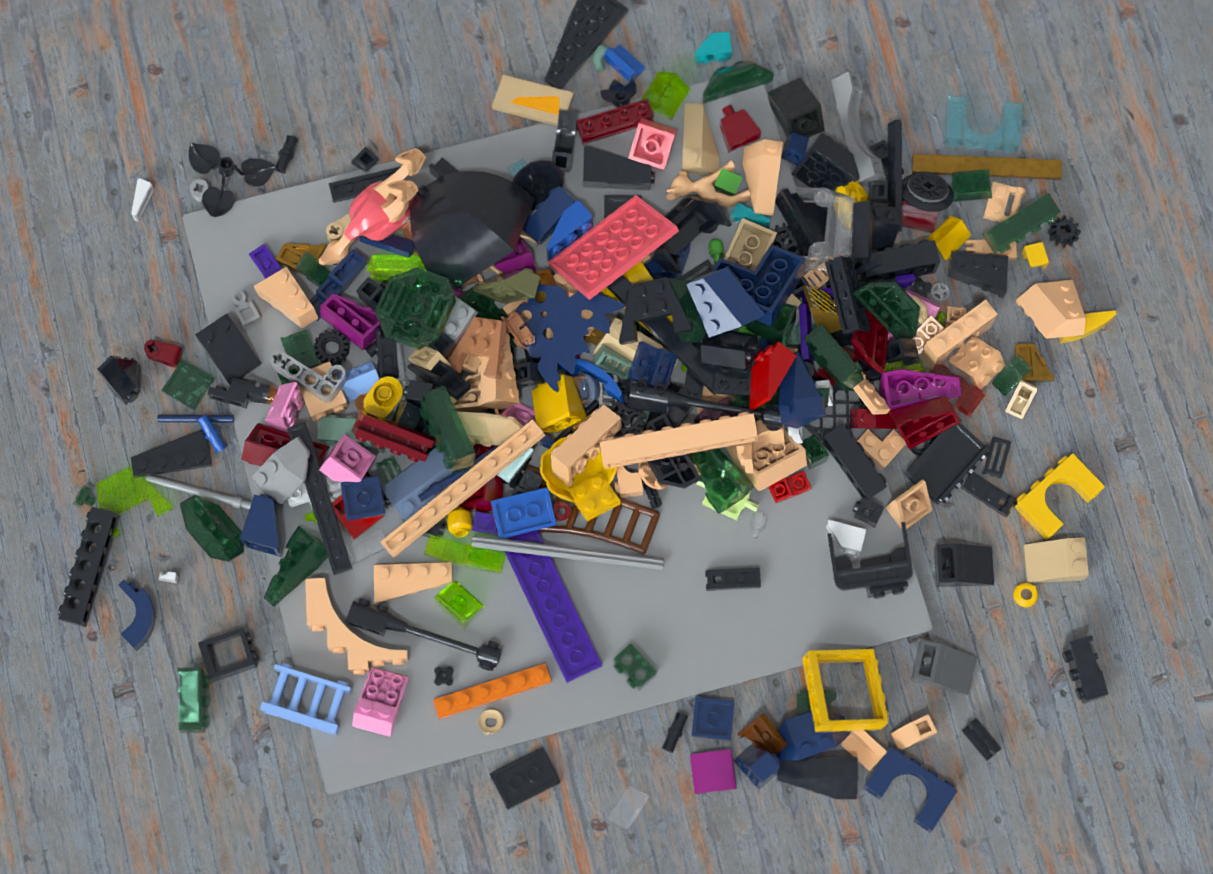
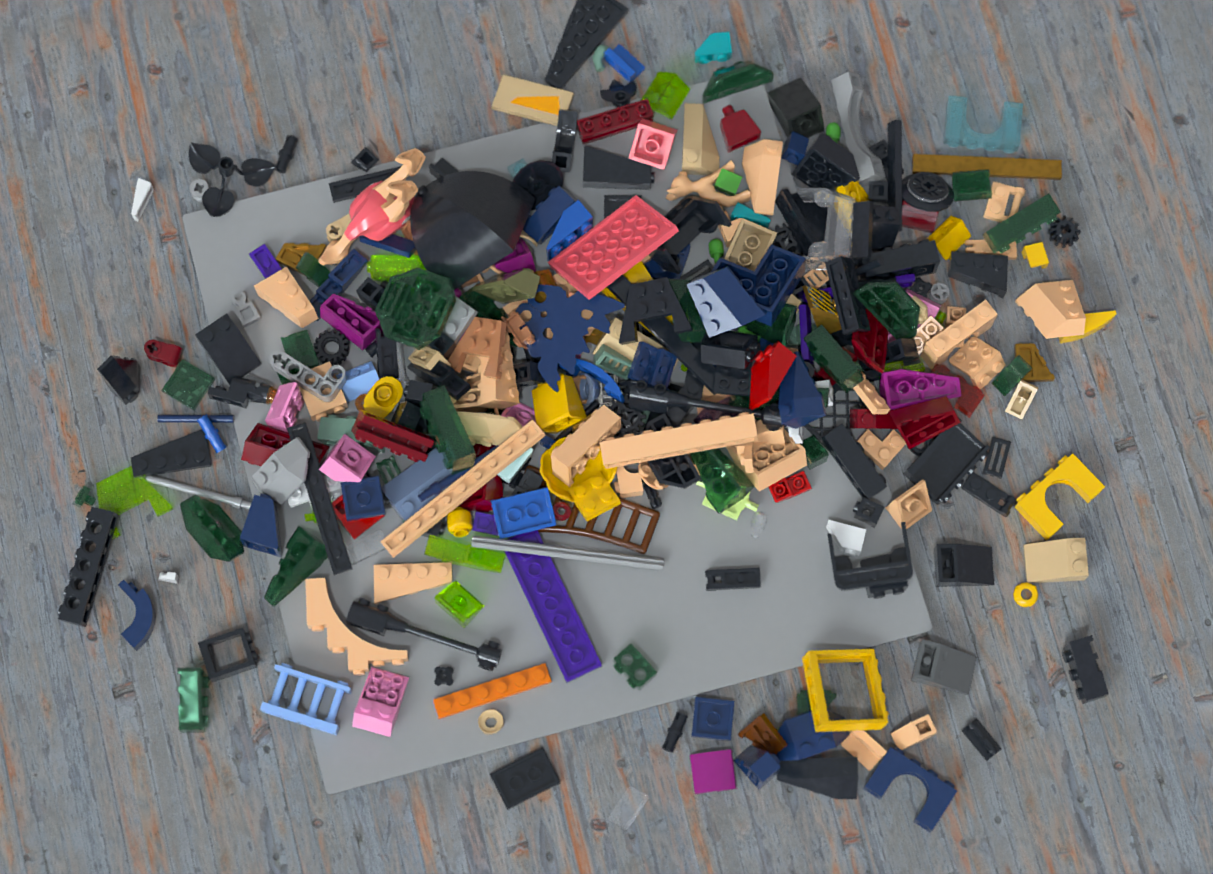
(729, 232): none -> light nougat slope
(834, 131): none -> bright green cylinder

